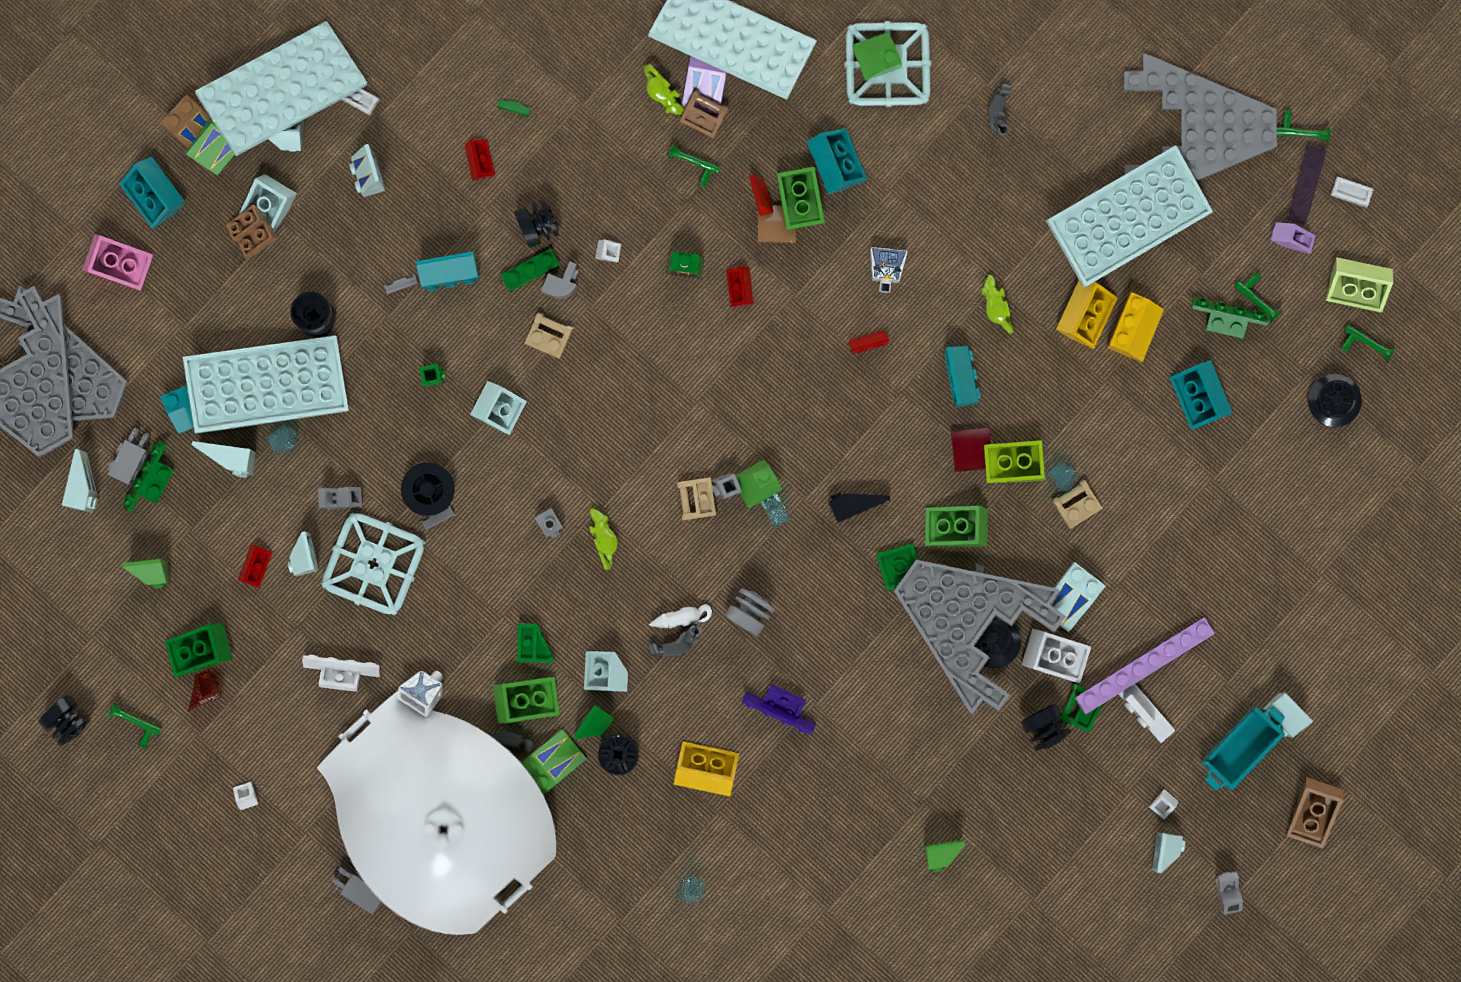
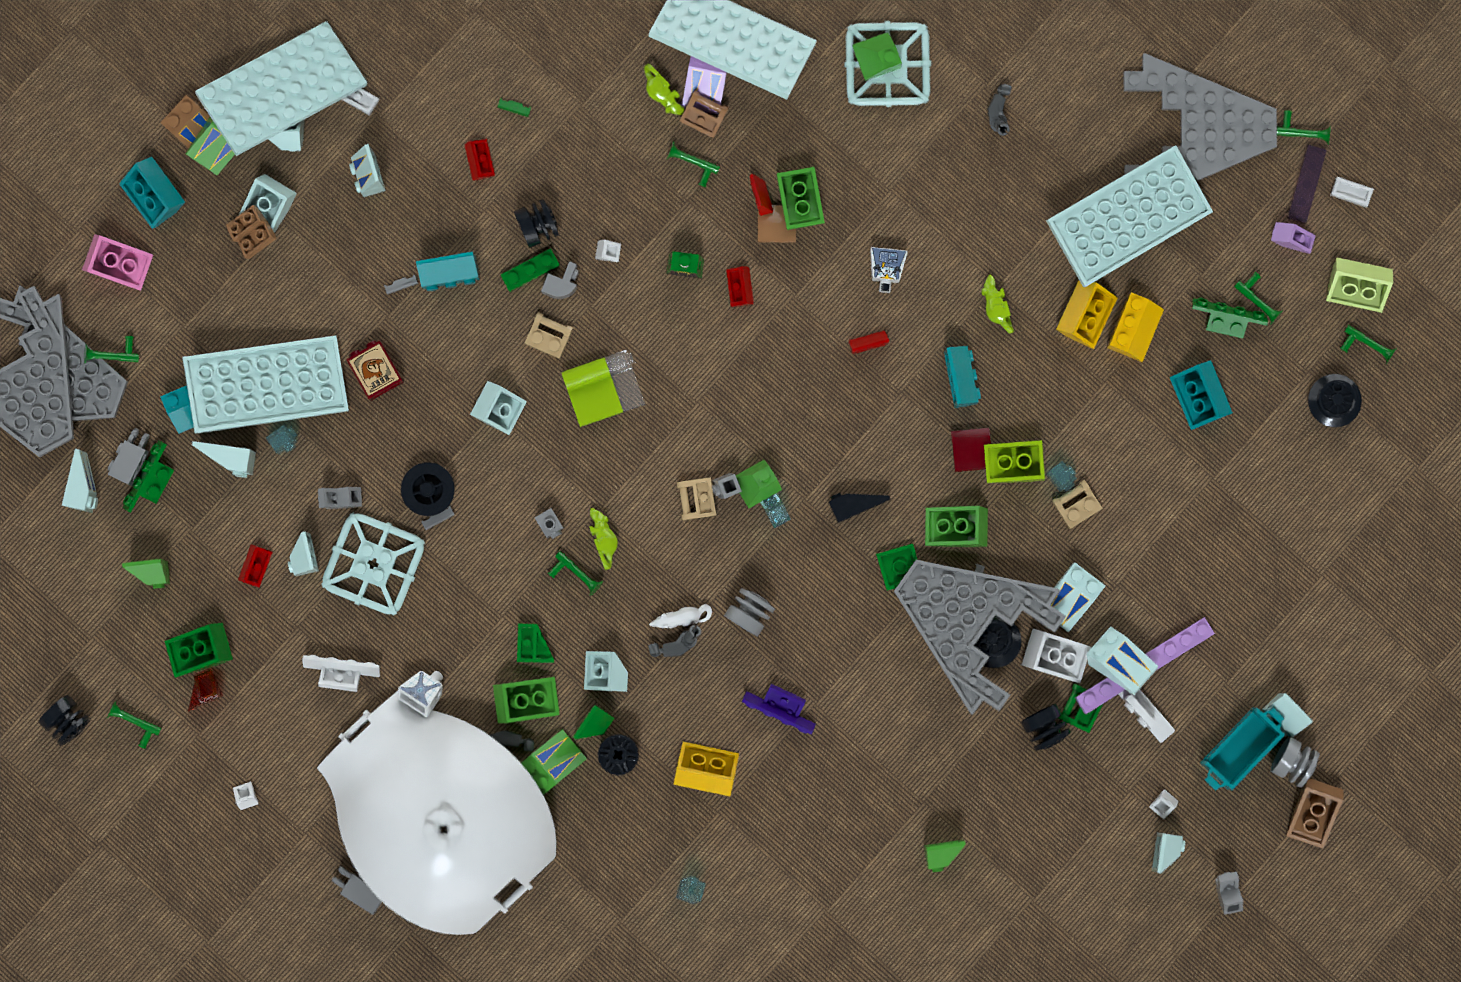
(127, 356): none -> green piece
(309, 304): black wheel -> none
(374, 370): none -> brick
(432, 375): green brick -> none
(565, 561): none -> green piece
(603, 388): none -> lime door
(836, 160): teal slope -> none
(1121, 661): none -> light aqua slope
(1299, 764): none -> light grey wheel

